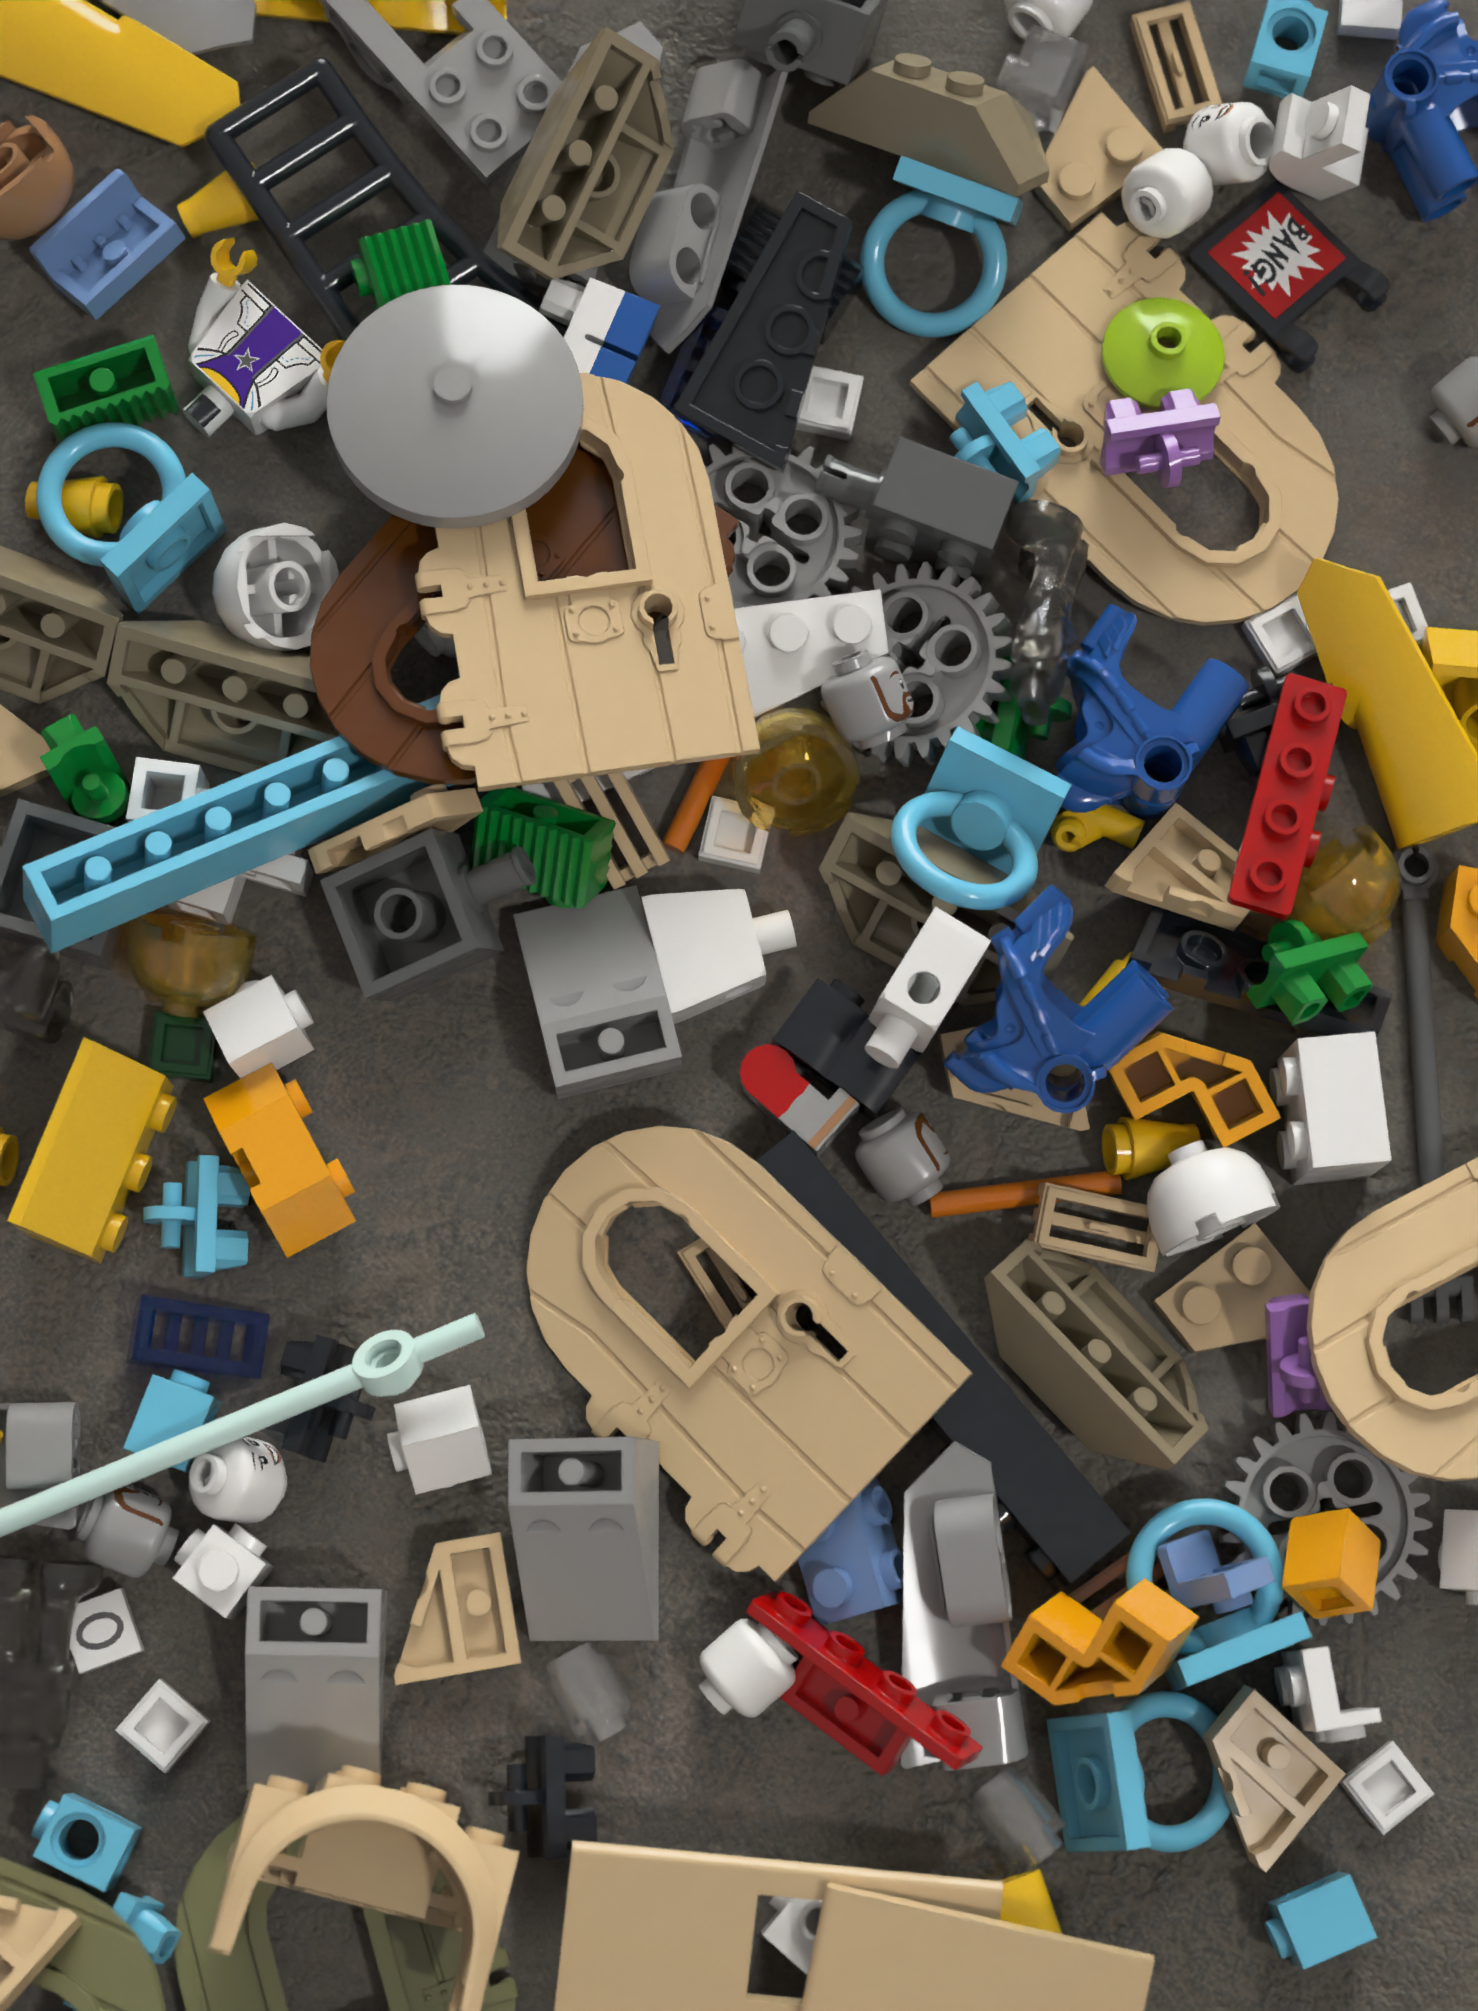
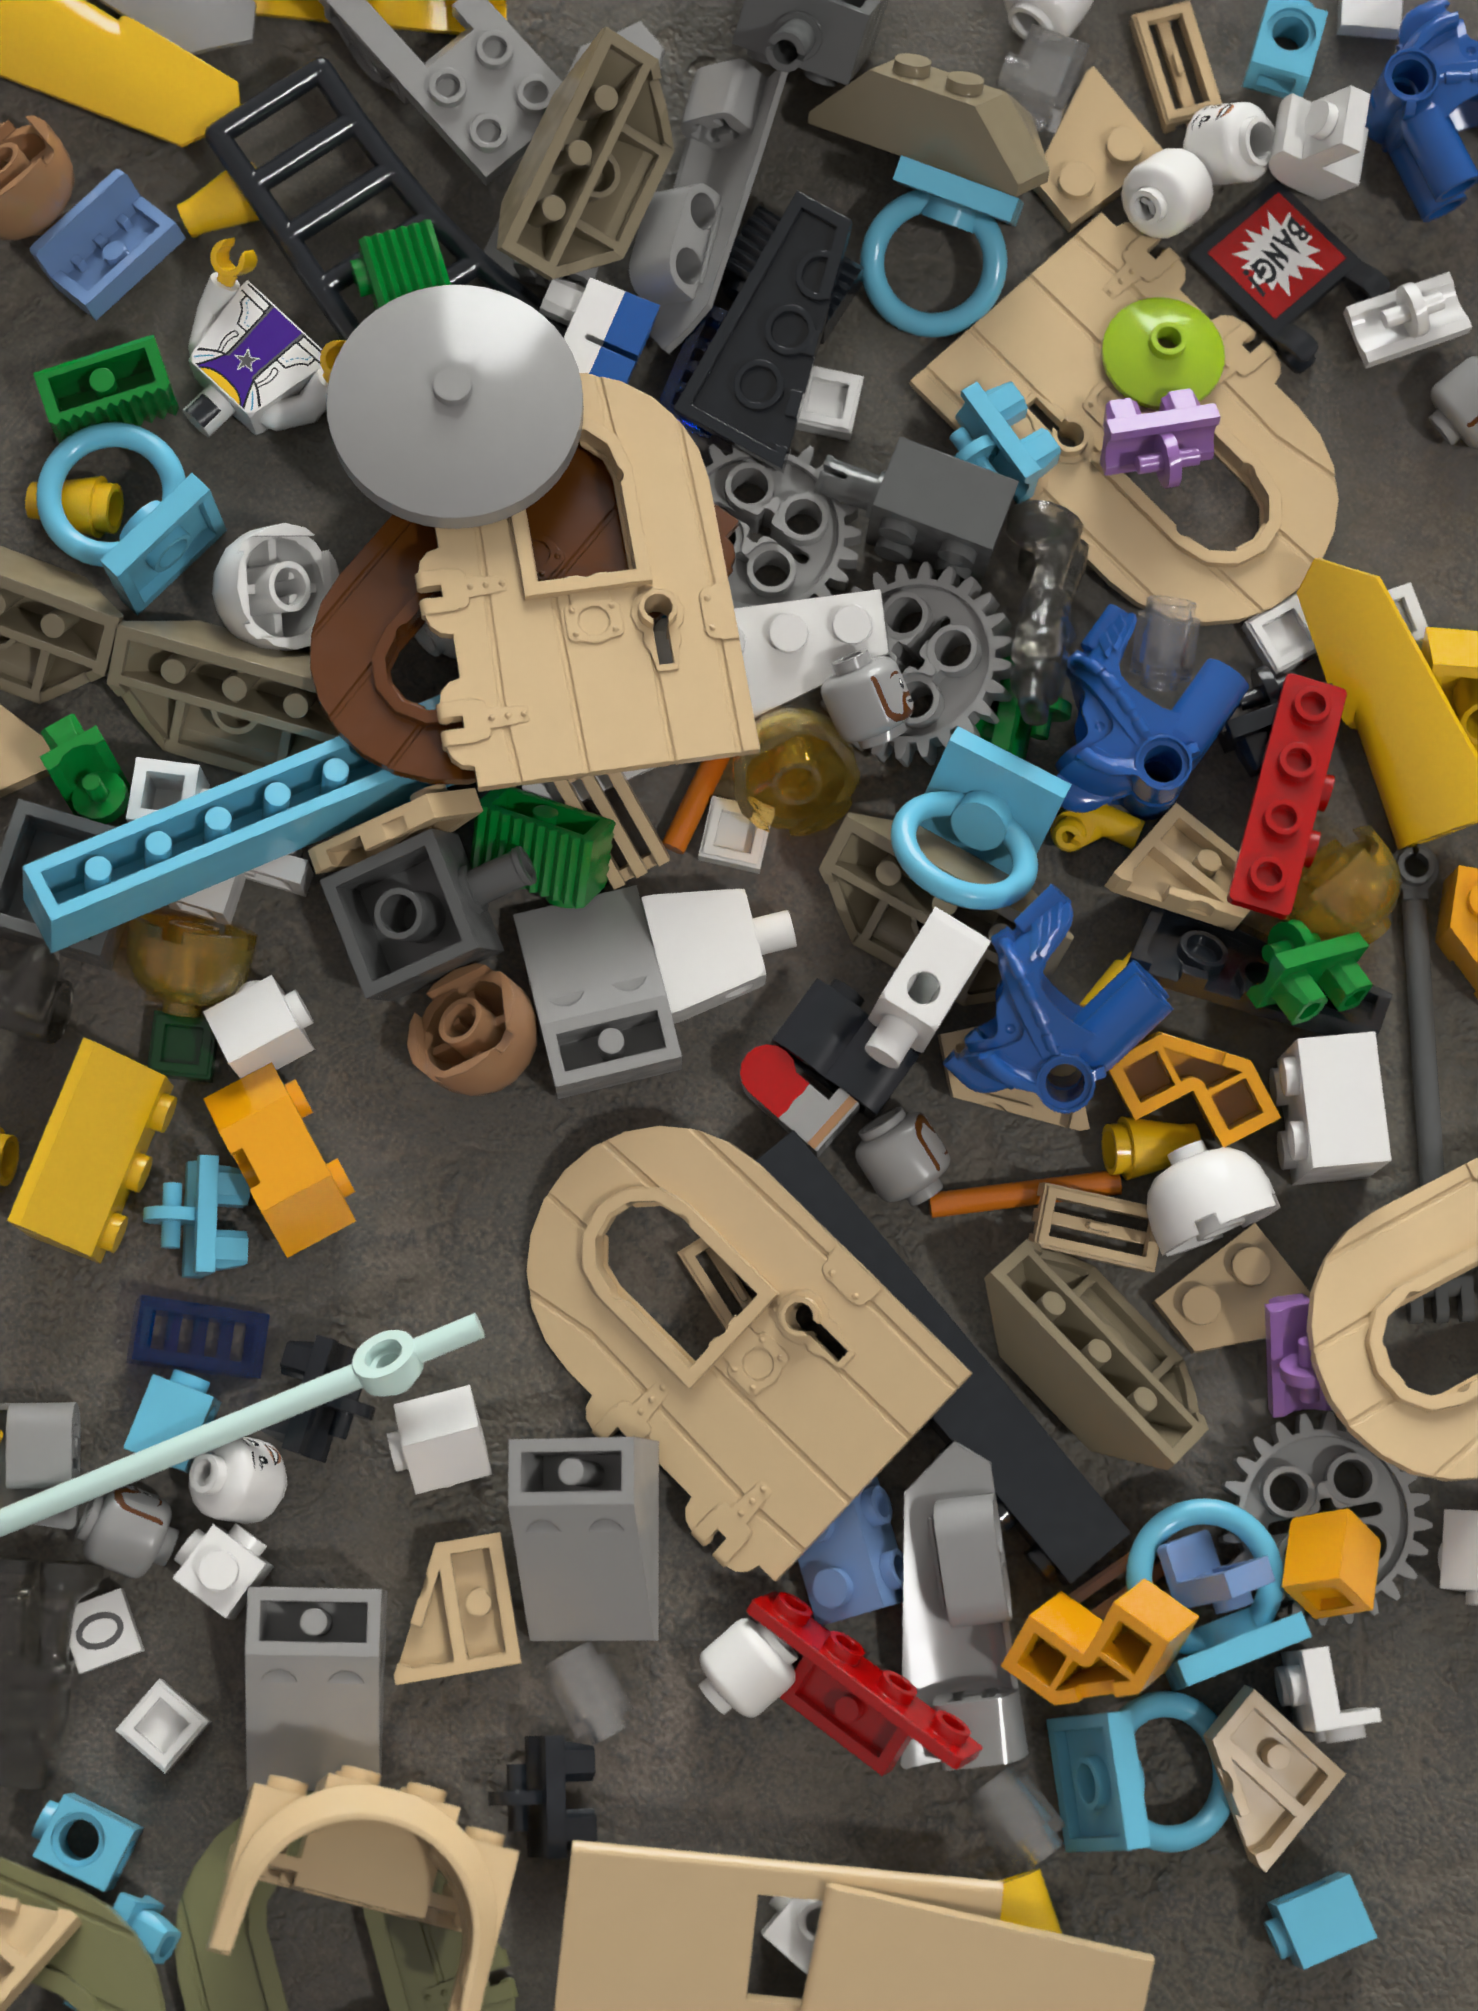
(474, 1032): none -> medium nougat cylinder
(1165, 643): none -> clear brick
(1386, 1787): white tile -> none
(1406, 320): none -> white hips

